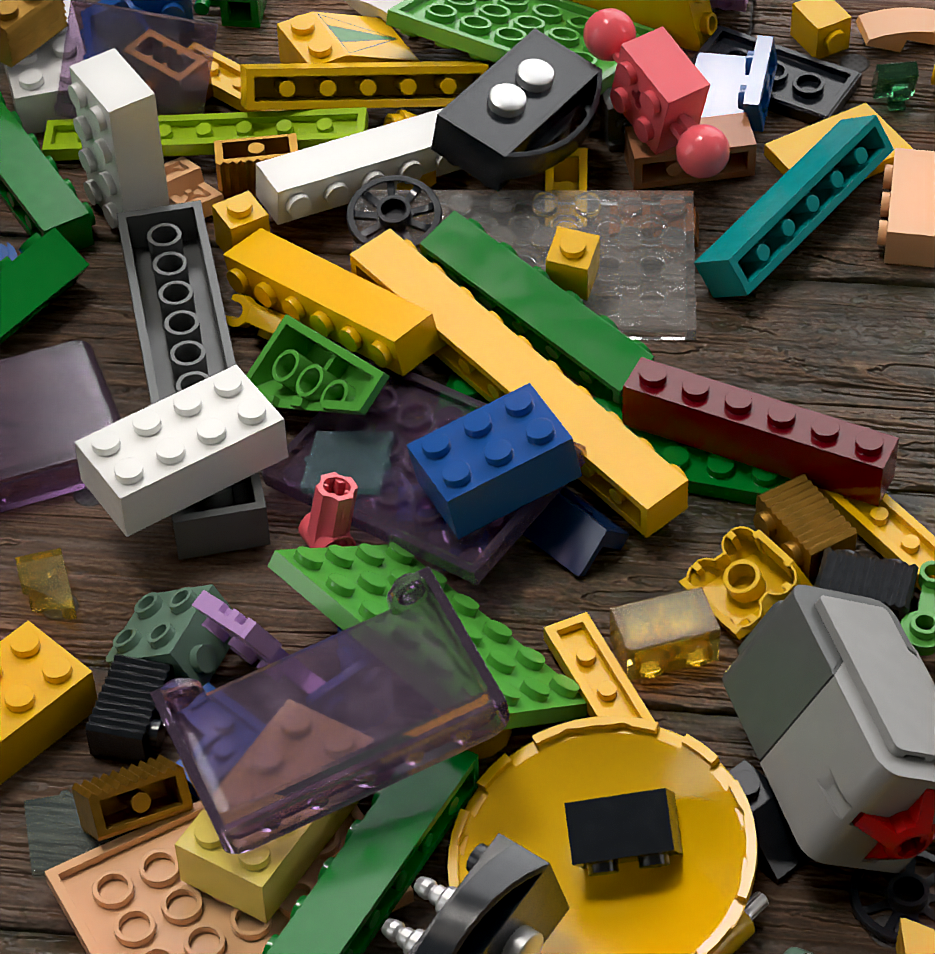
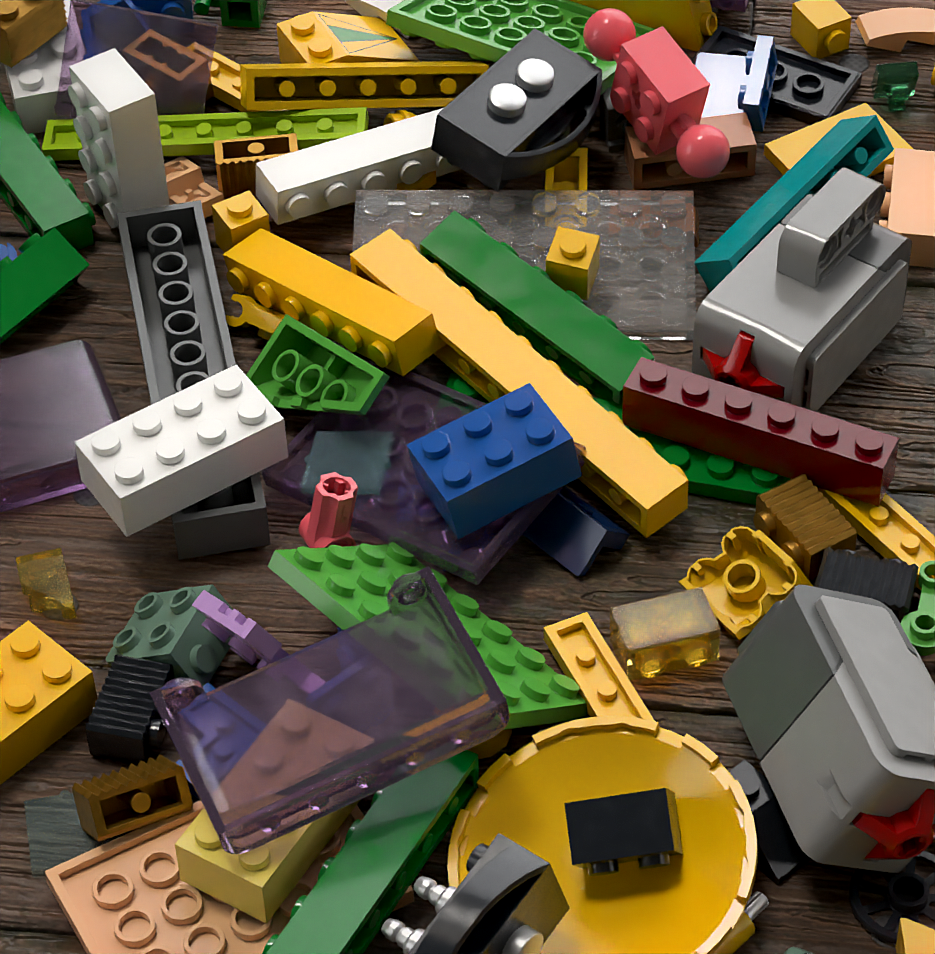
(393, 211): black wheel -> none
(807, 298): none -> light grey piece

